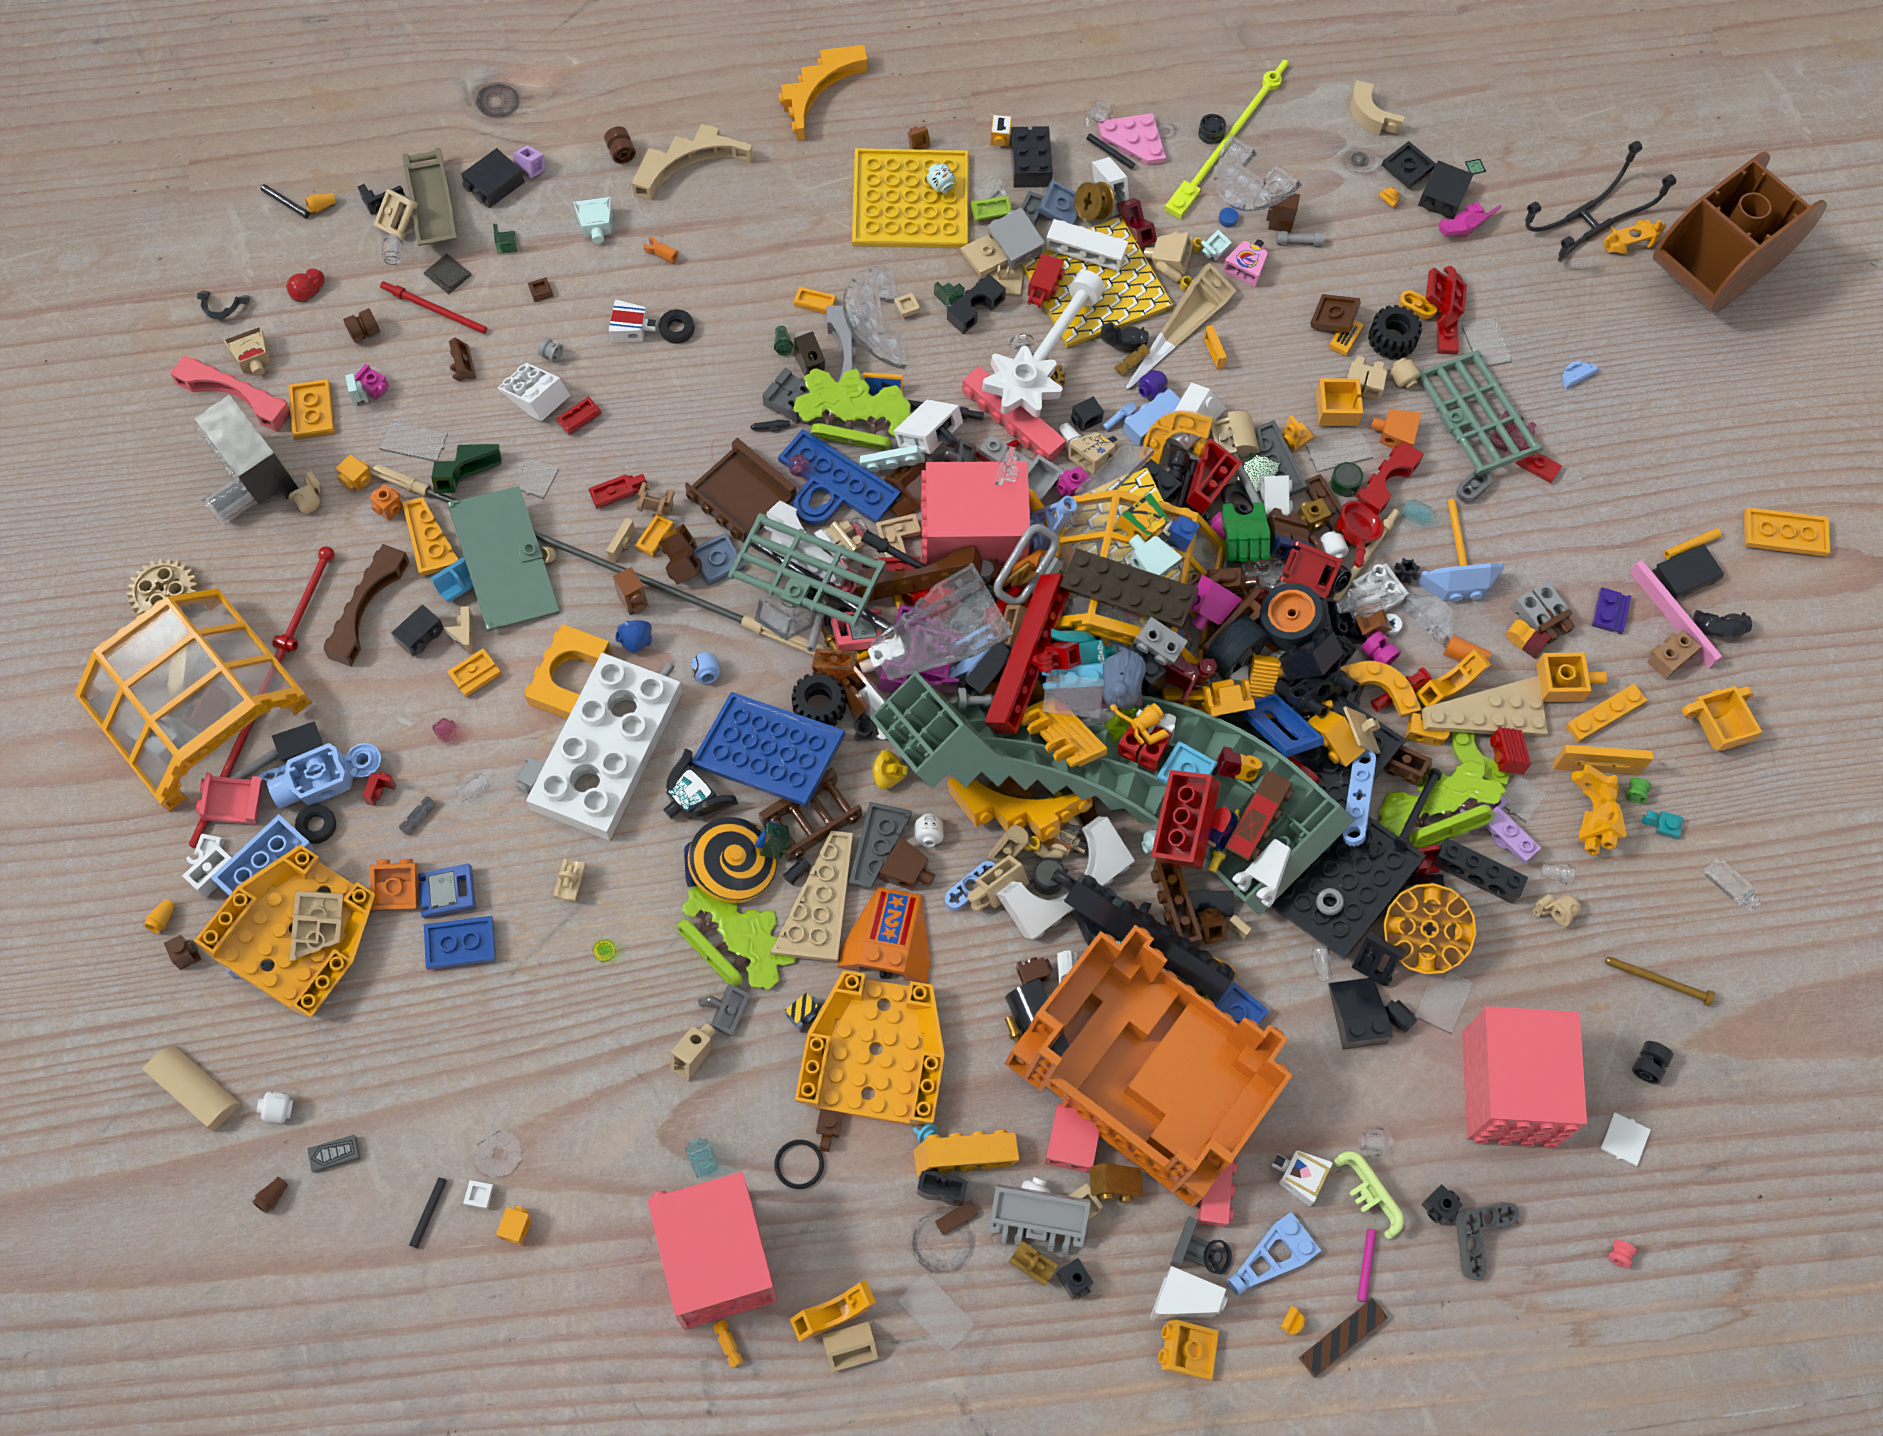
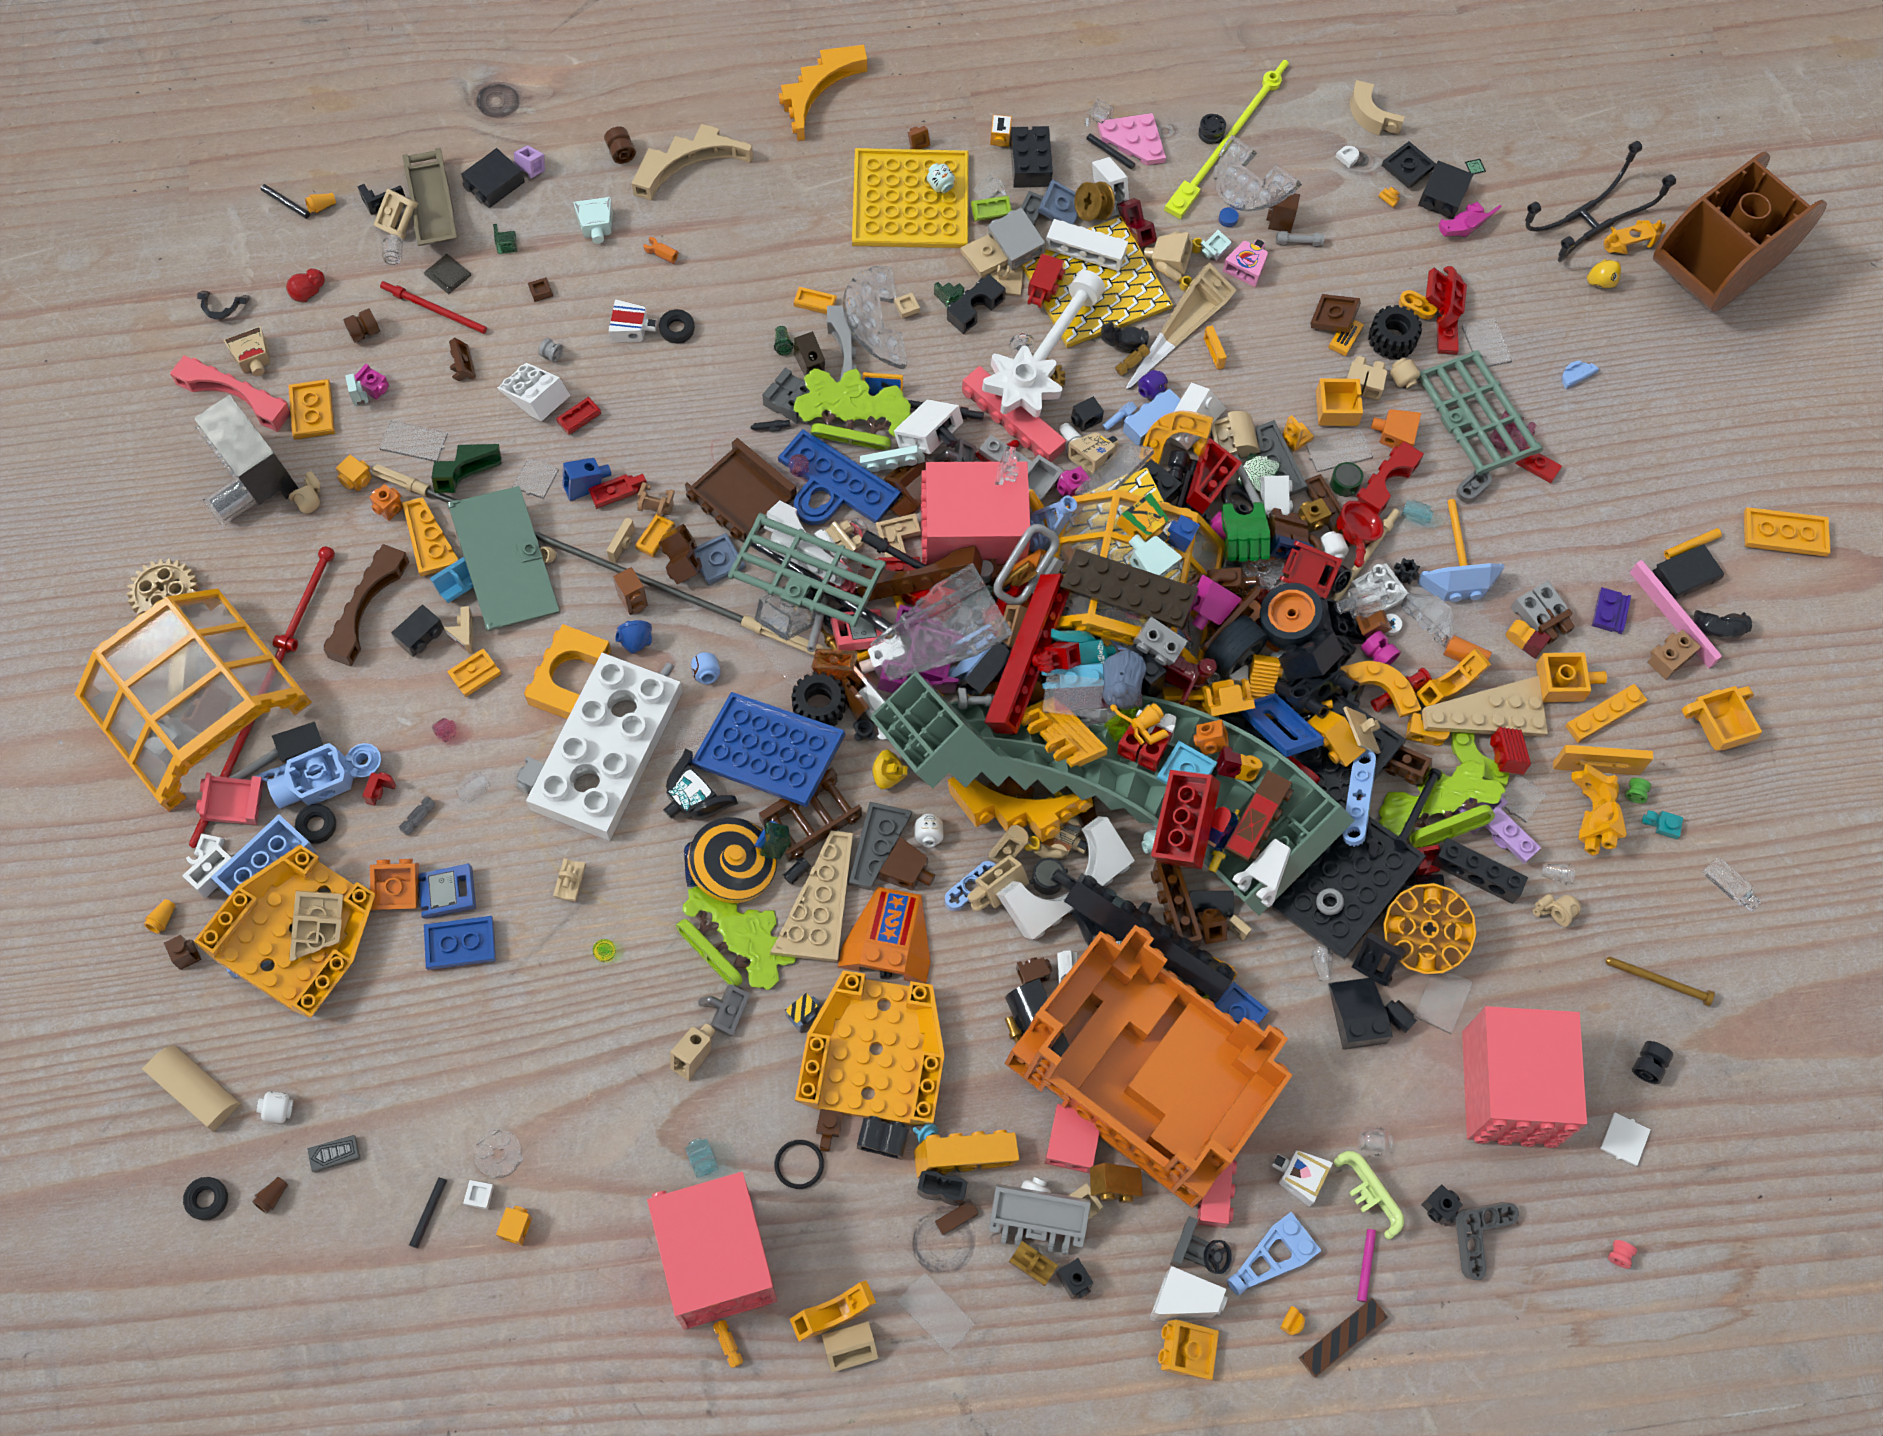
(192, 1192): none -> black tyre
(582, 475): none -> blue torso
(882, 1137): none -> black brick
(1211, 737): none -> orange brick
(1348, 155): none -> white tile
(1605, 274): none -> yellow piece

